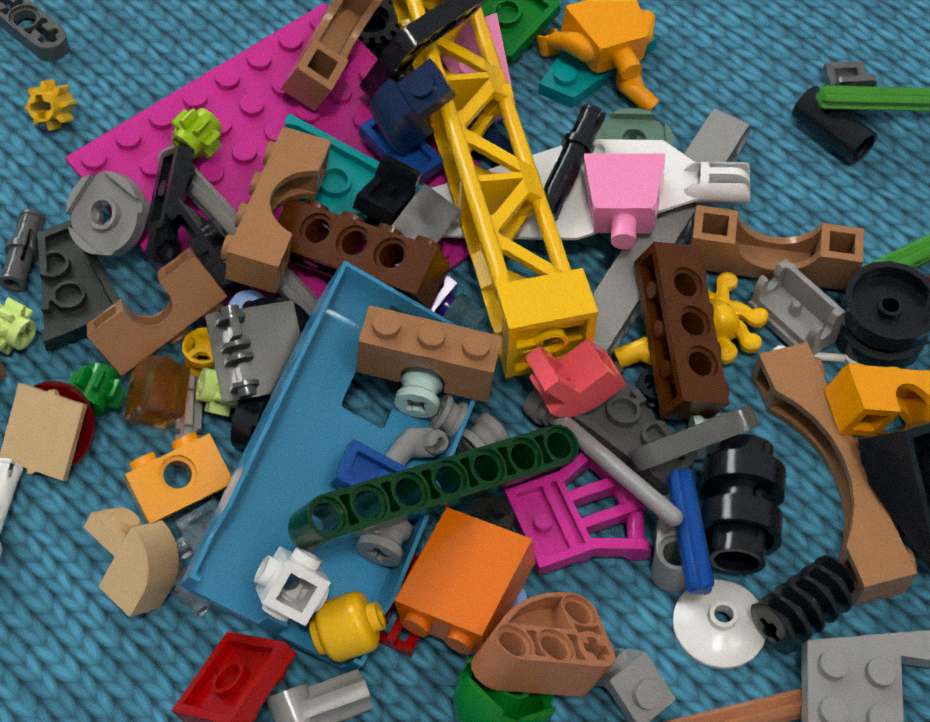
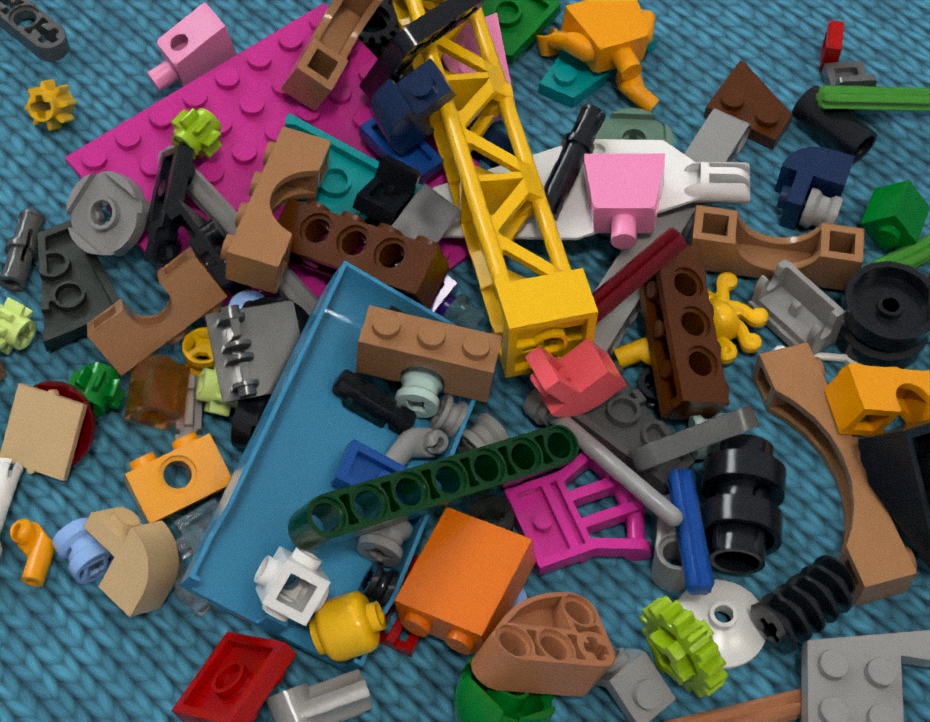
(37, 548): none -> light orange arm
(85, 554): none -> light blue wheel
(191, 49): none -> bright pink torso
(374, 401): none -> black axle
(378, 583): none -> black bush
(638, 271): none -> dark red axle
(683, 646): none -> lime gear
(752, 101): none -> reddish brown wing
(810, 169): none -> dark blue brick
(820, 209): none -> light grey wheel
(832, 43): none -> red tile
(895, 215): none -> green brick

